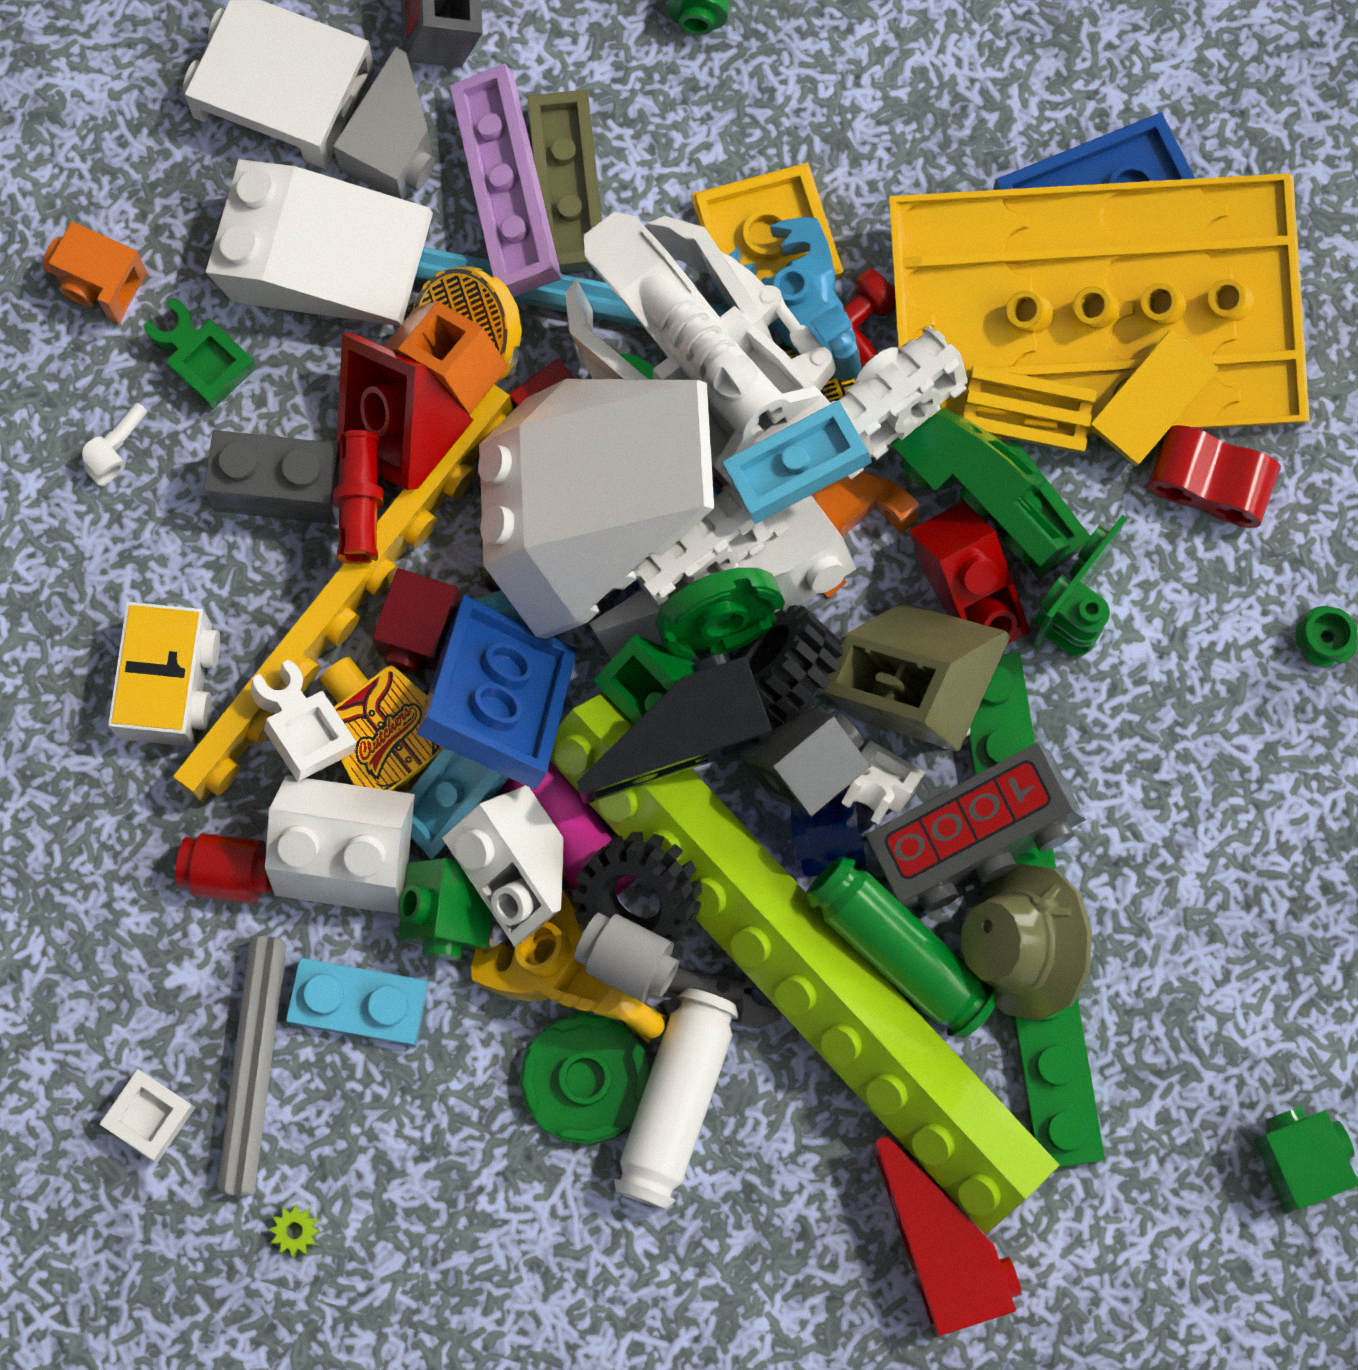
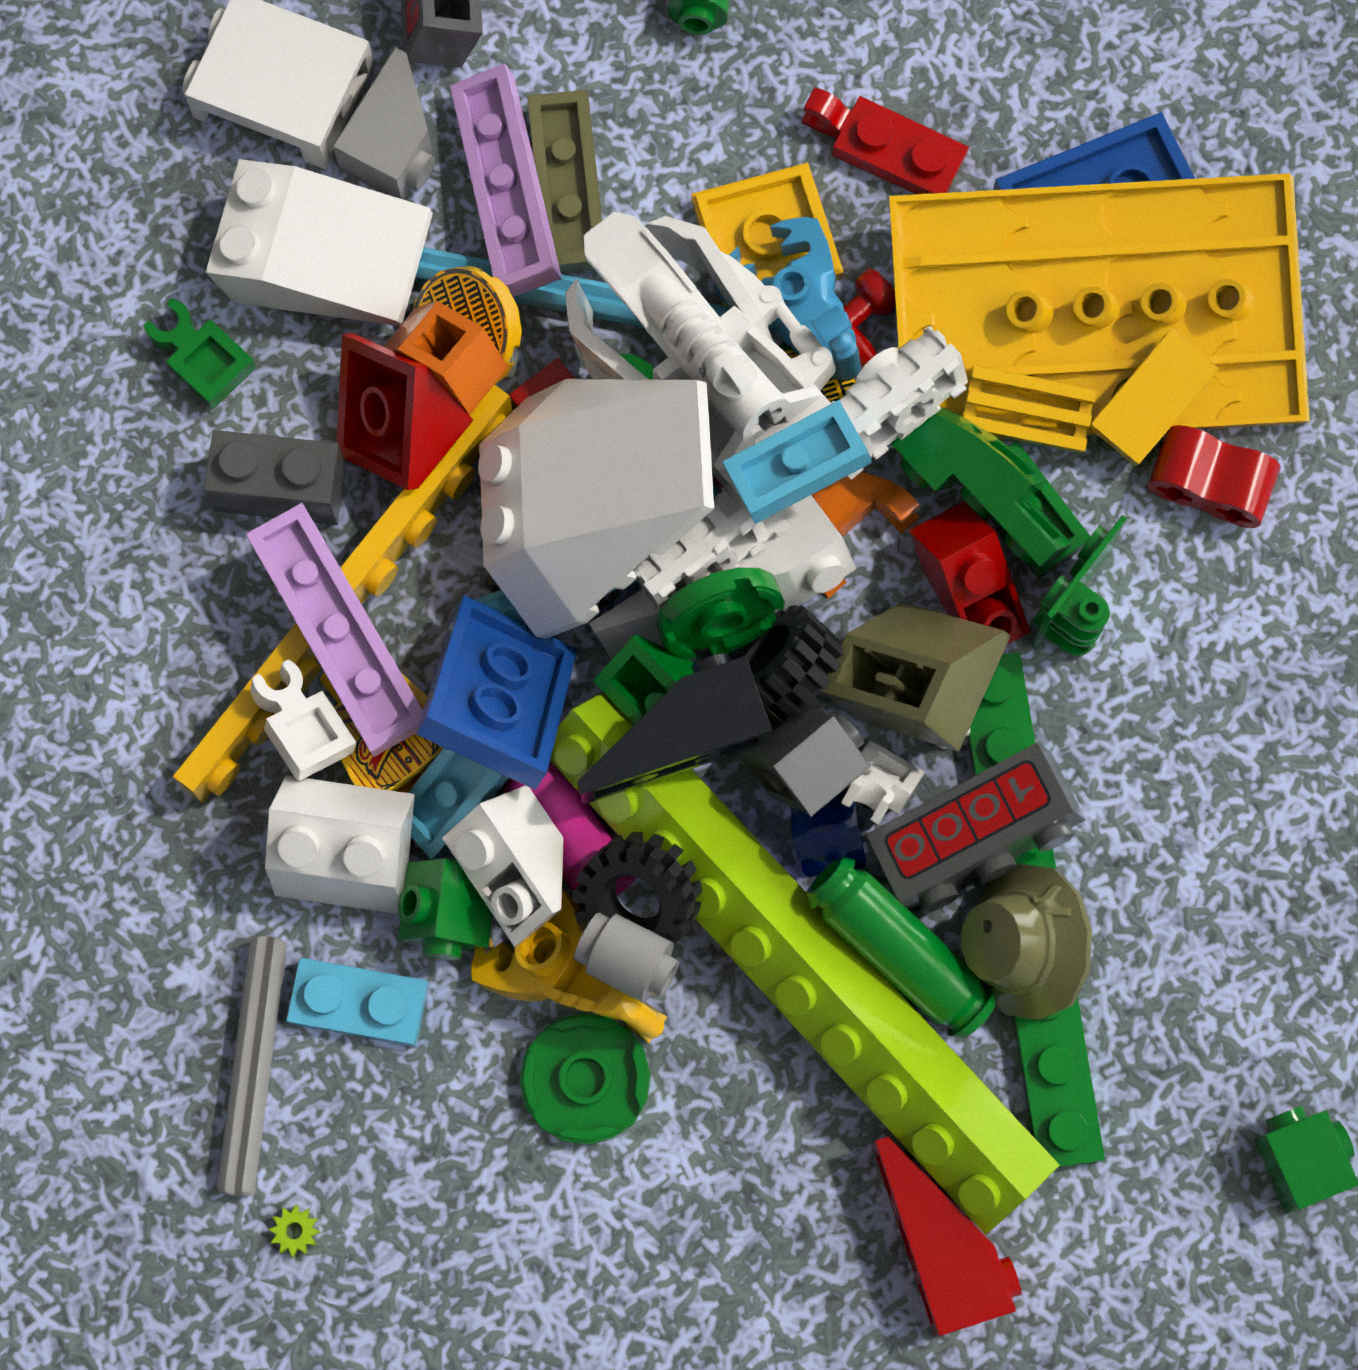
(95, 270): orange brick -> none
(100, 453): white hand -> none
(147, 1115): white plate -> none
(163, 674): brick -> none
(223, 868): red brick -> none
(337, 629): none -> lavender plate
(358, 497): red pin -> none
(415, 621): dark red brick -> none
(676, 1098): white axle -> none
(728, 988): dark grey bar -> none
(886, 143): none -> red plate
(1329, 620): green plate -> none

